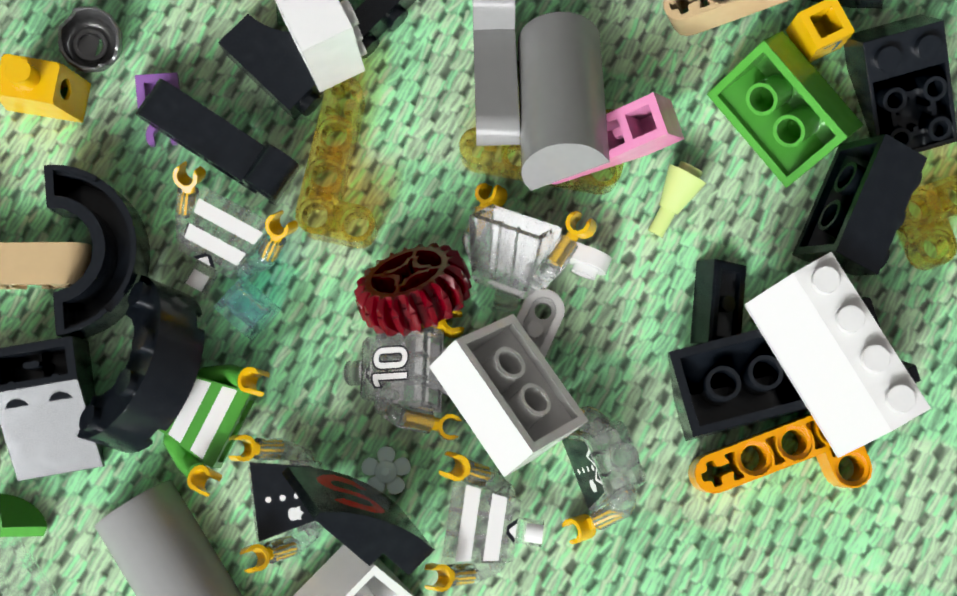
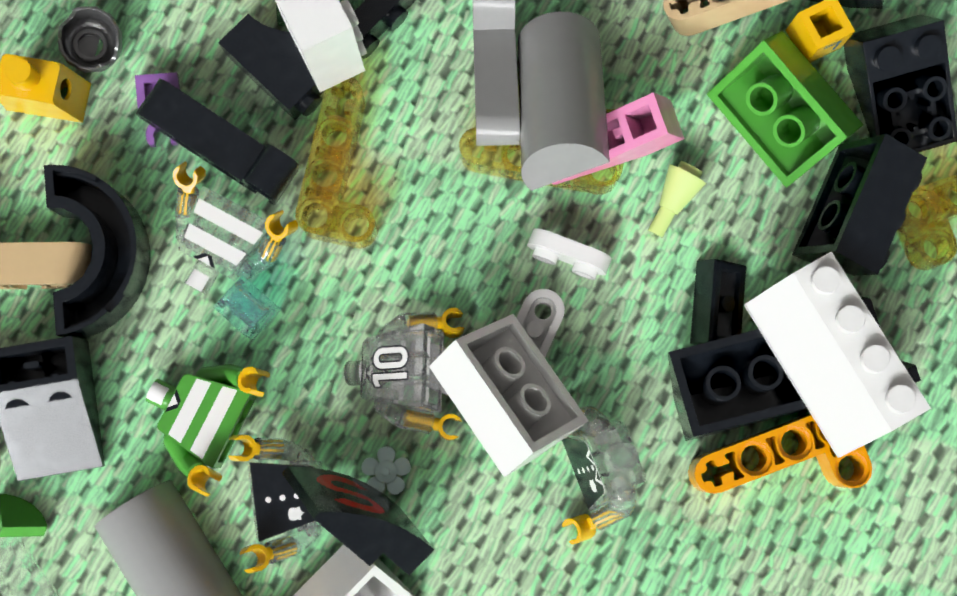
(158, 373): black brick -> none
(413, 289): dark red gear -> none
(480, 526): torso -> none
(516, 250): clear torso -> none

